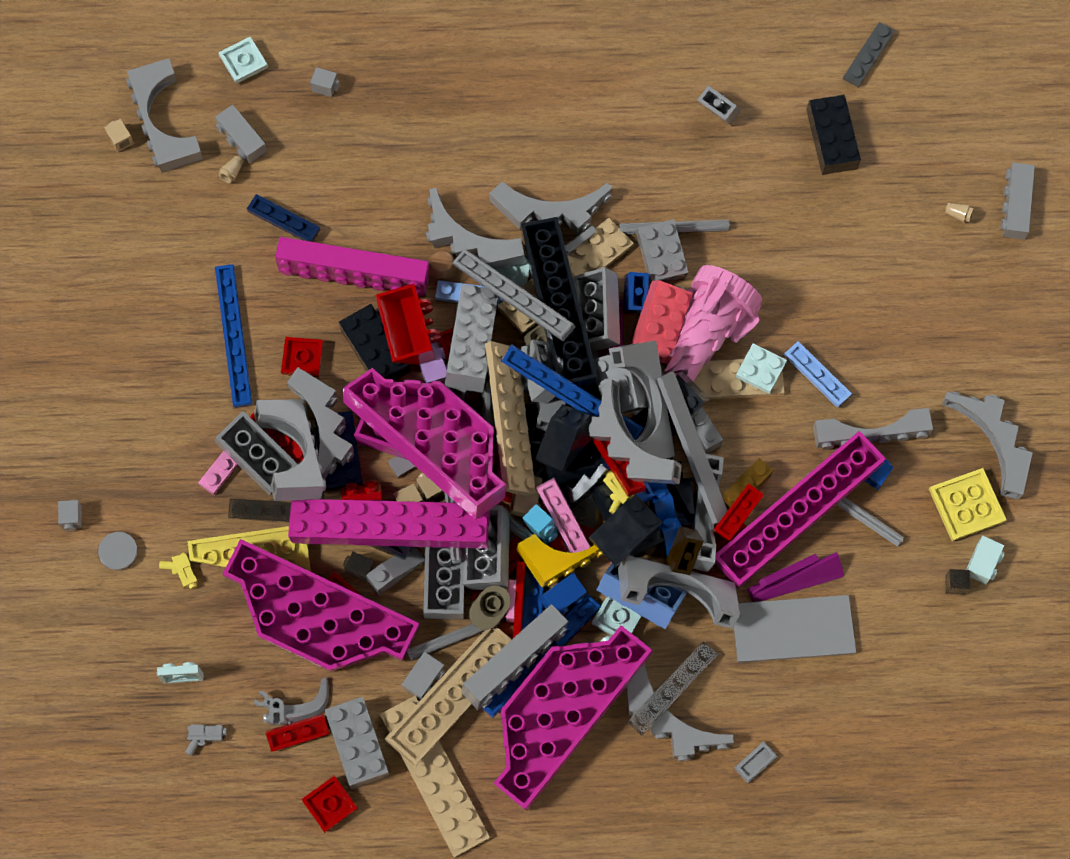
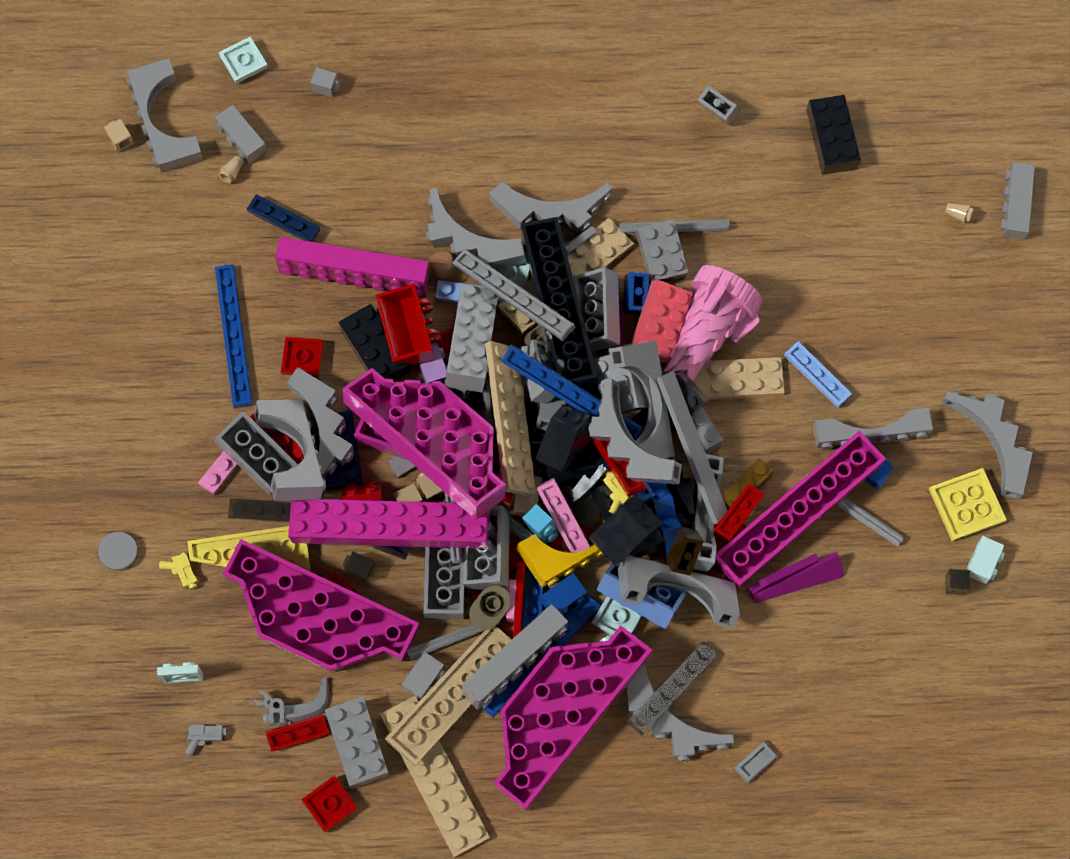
(70, 515): light grey brick -> none
(393, 571): light grey slope -> none
(761, 368): light aqua plate -> none
(794, 629): light grey tile -> none
(868, 54): dark grey plate -> none

